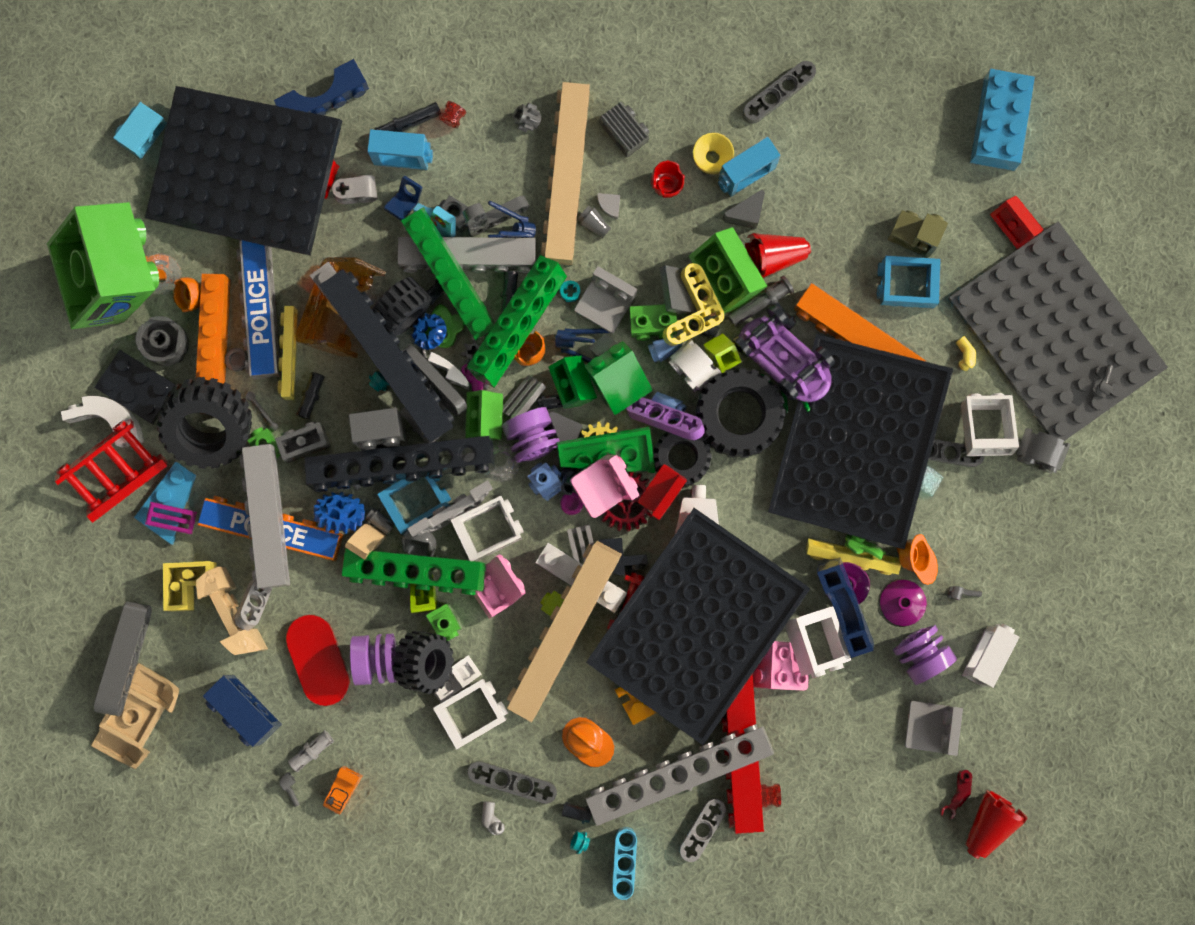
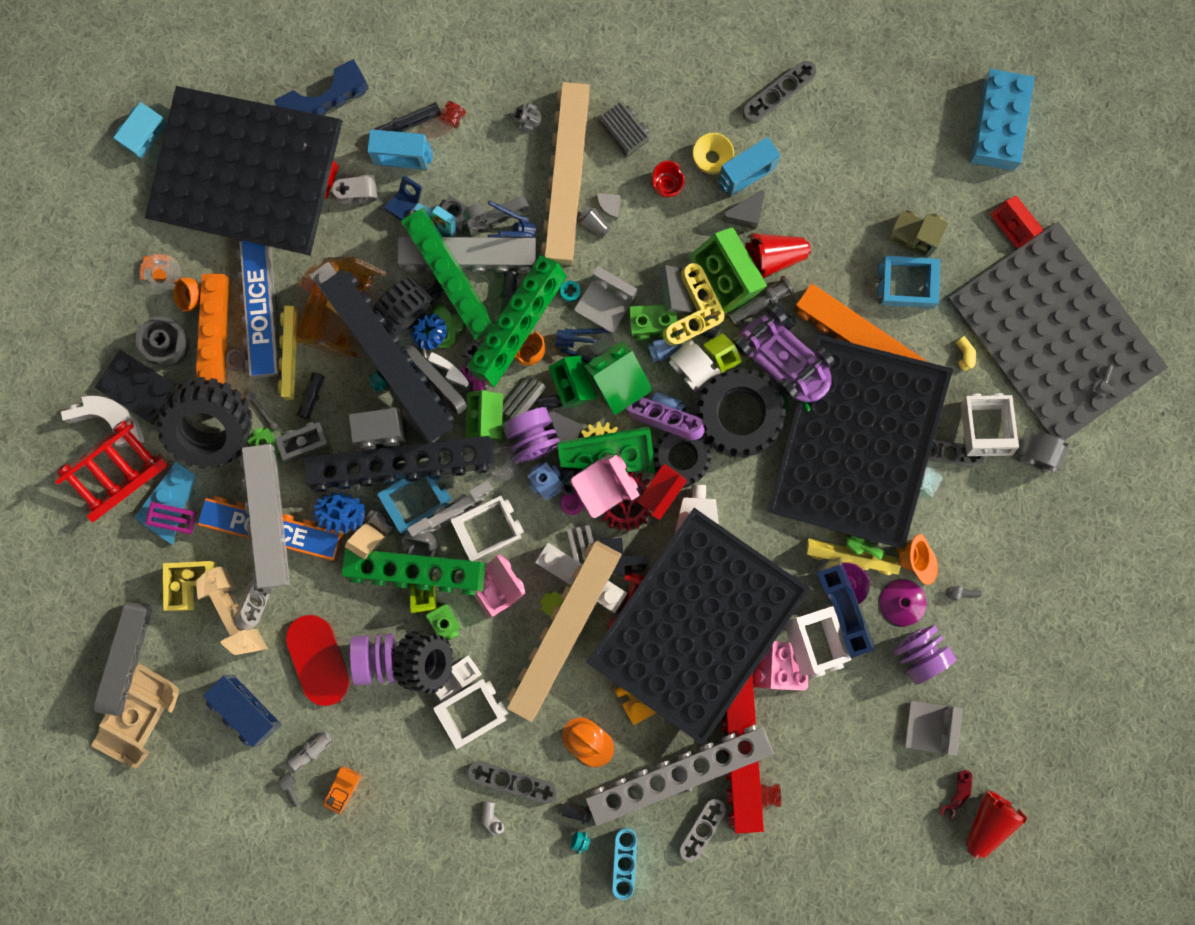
(102, 264): bright green brick -> none
(991, 655): white window -> none

